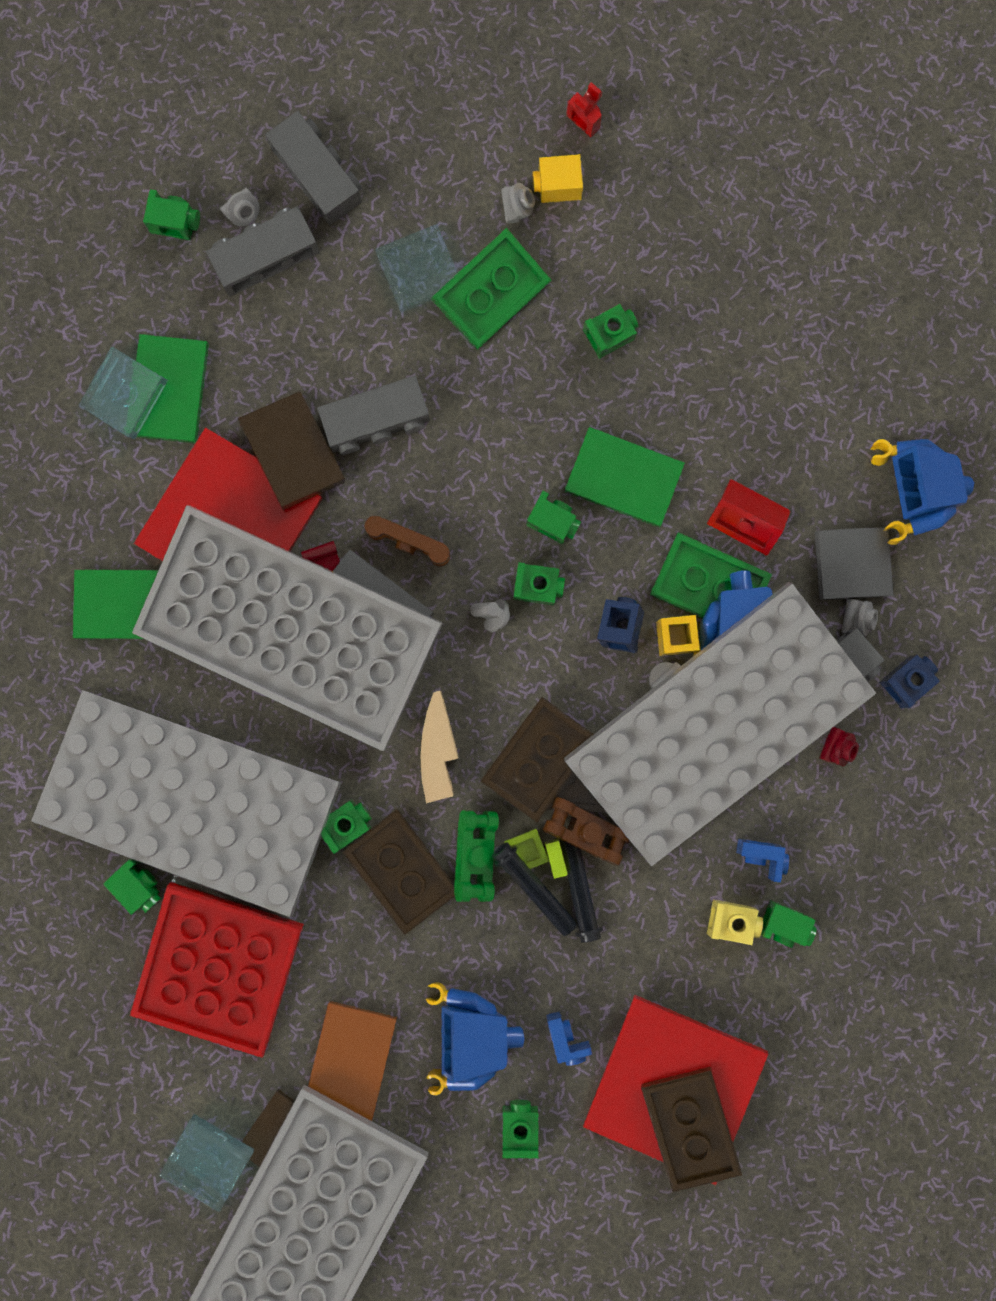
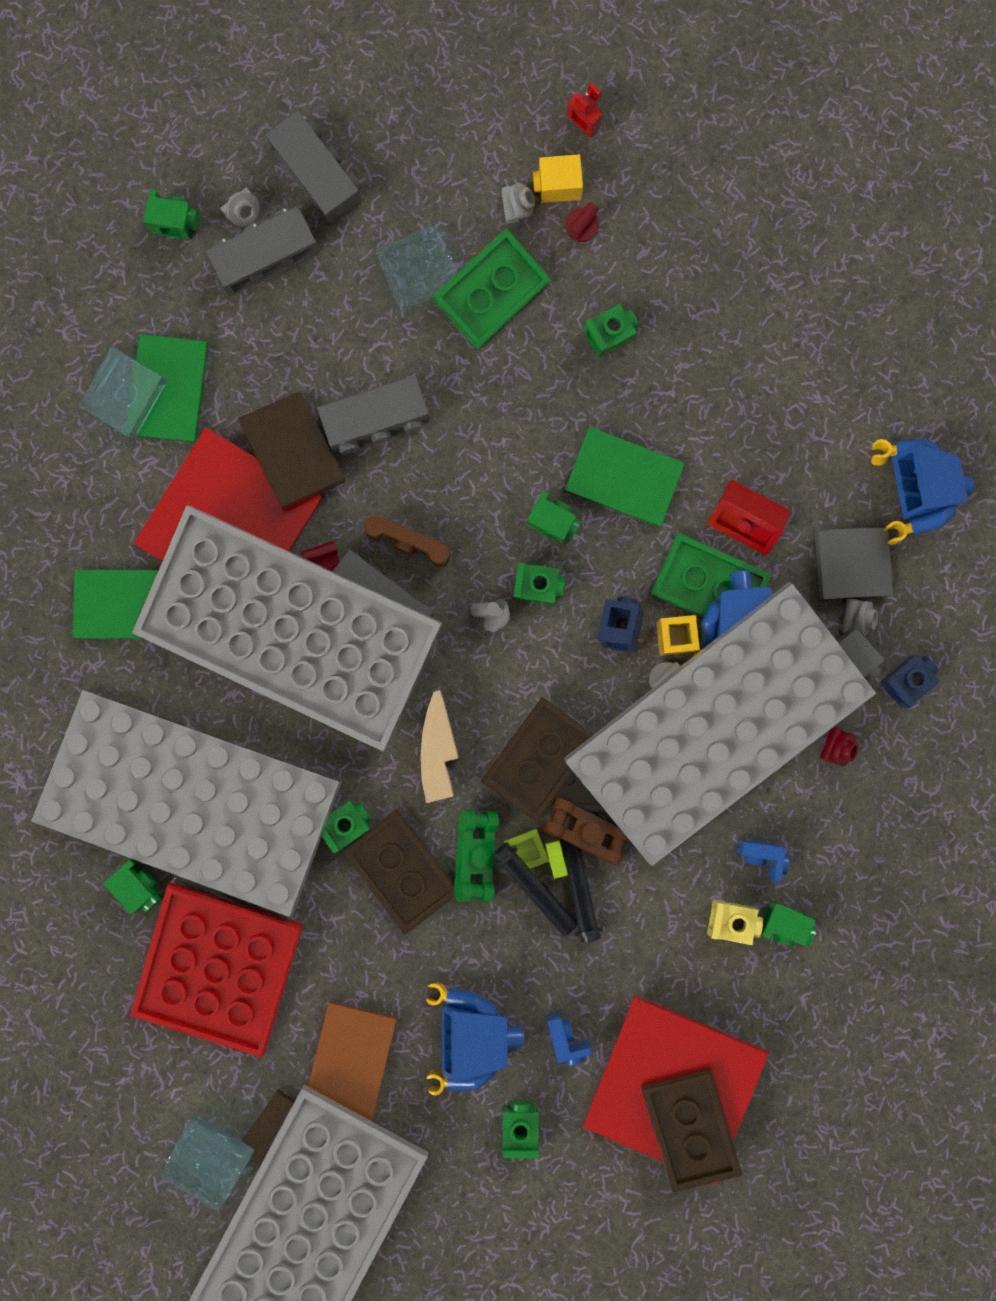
(583, 223): none -> dark red plate

